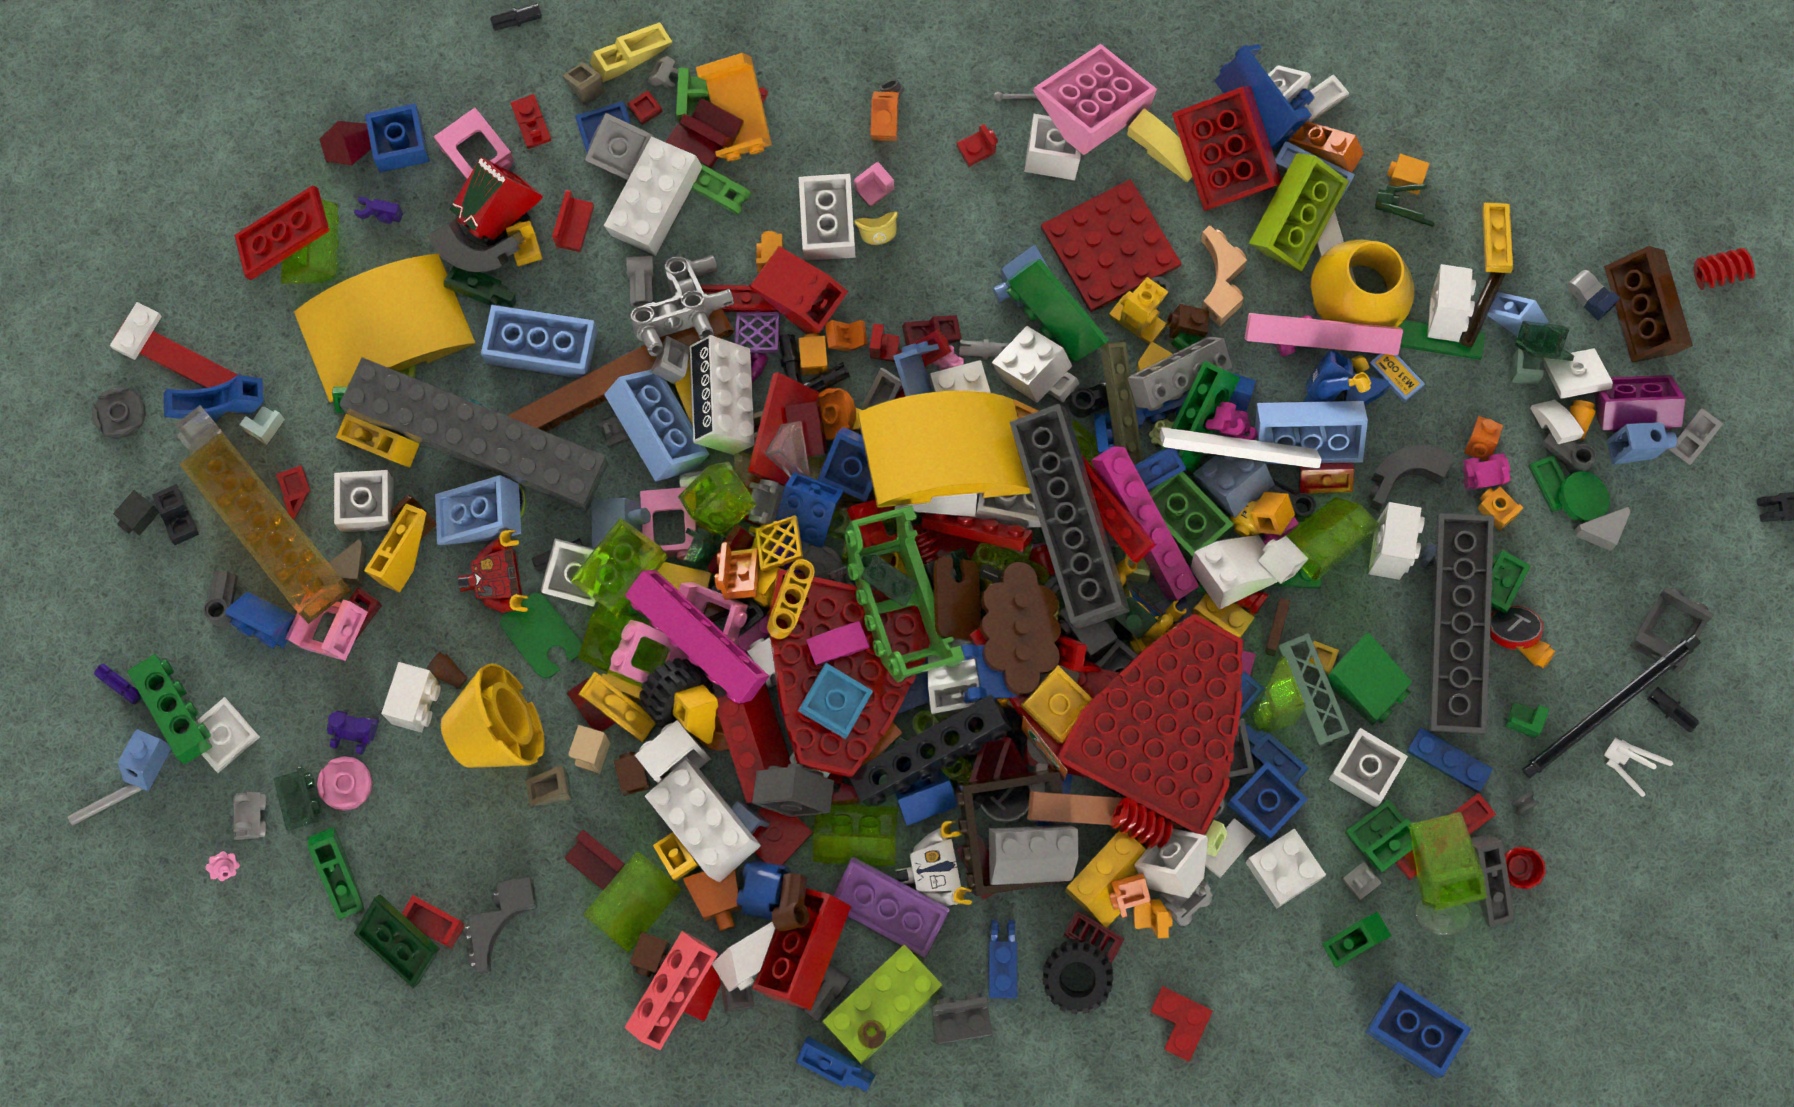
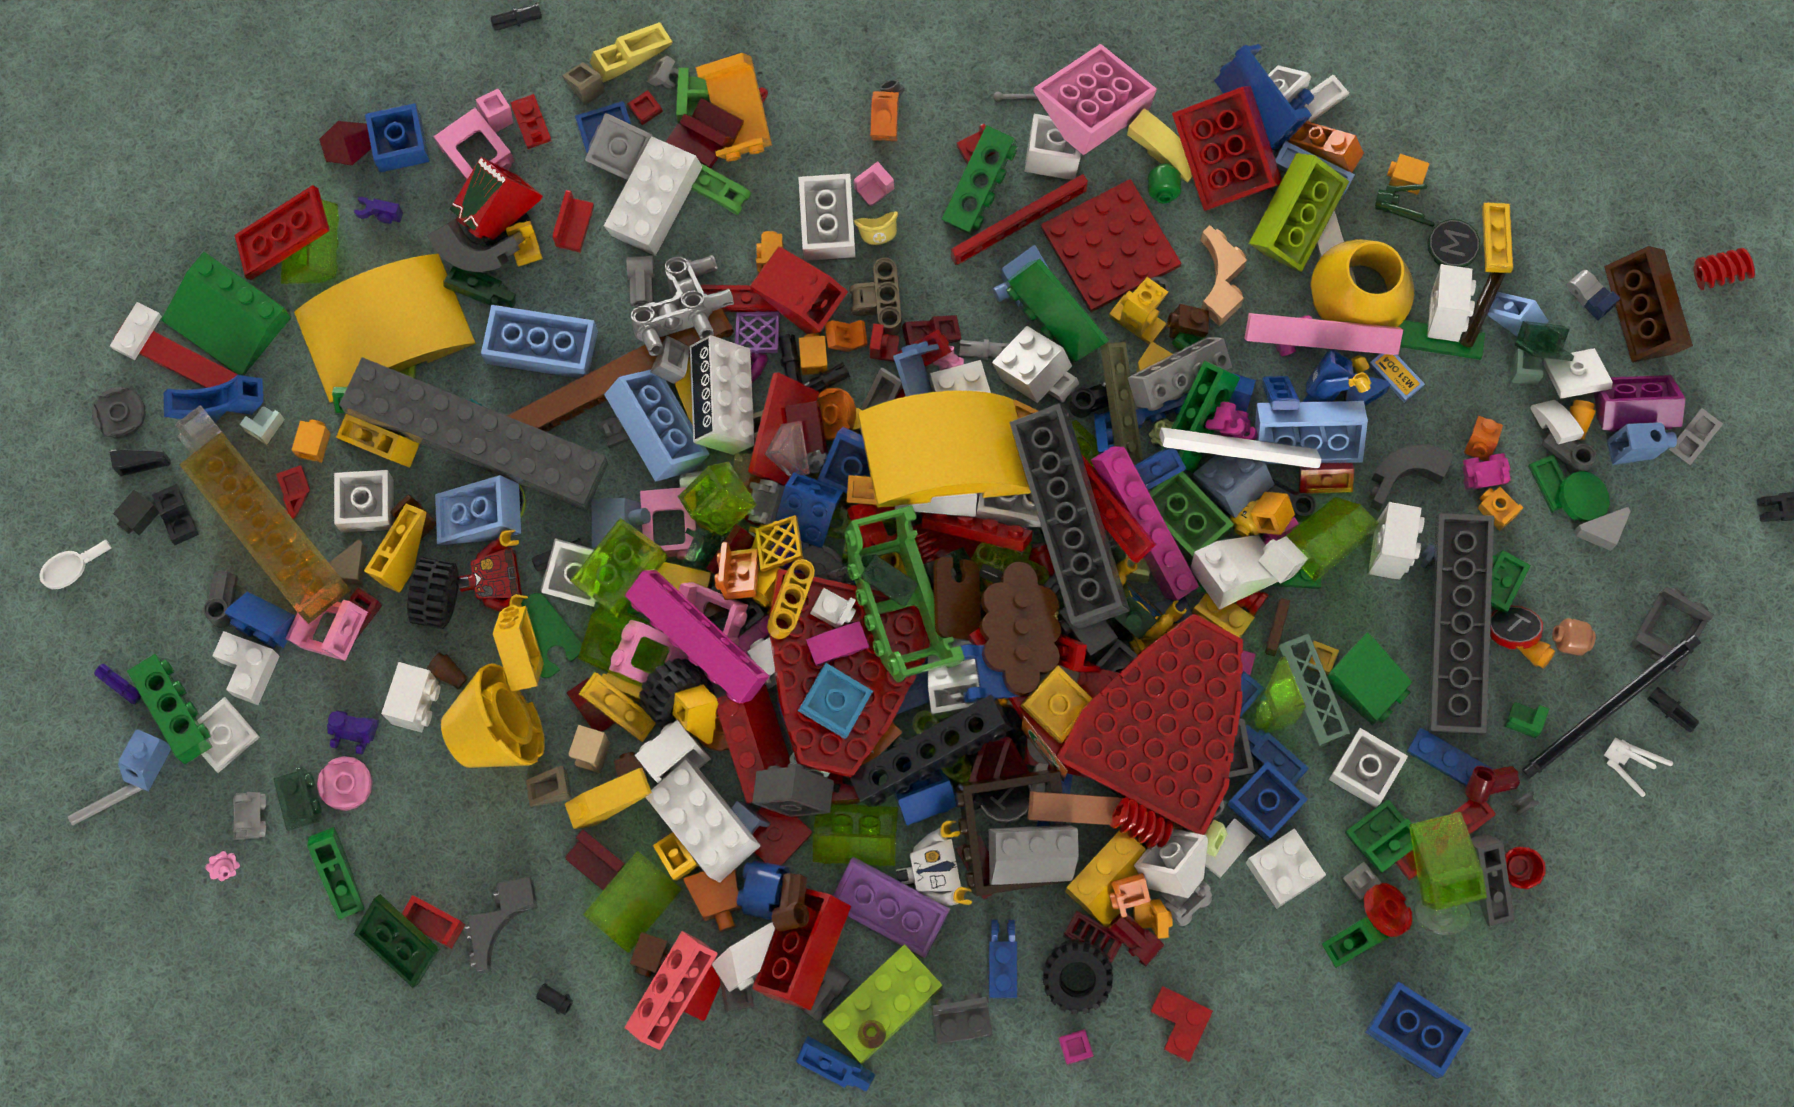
(69, 565): none -> white piece
(135, 461): none -> black slope
(224, 314): none -> green slope
(252, 663): none -> white brick
(311, 440): none -> light orange brick
(432, 593): none -> black tyre
(495, 110): none -> bright pink panel
(518, 648): none -> yellow window
(554, 999): none -> black pin
(607, 799): none -> yellow slope
(815, 462): none -> dark grey axle
(833, 609): none -> white bracket
(860, 490): none -> light orange bracket
(872, 294): none -> dark tan beam
(990, 141): none -> green brick
(1019, 219): none -> red tile
(1075, 1047): none -> dark pink tile
(1135, 938): none -> dark red piece
(1164, 183): none -> green head
(1280, 393): none -> blue tile
(1387, 910): none -> red tile
(1454, 243): none -> black tile
(1488, 781): none -> dark red piece
(1574, 637): none -> nougat head

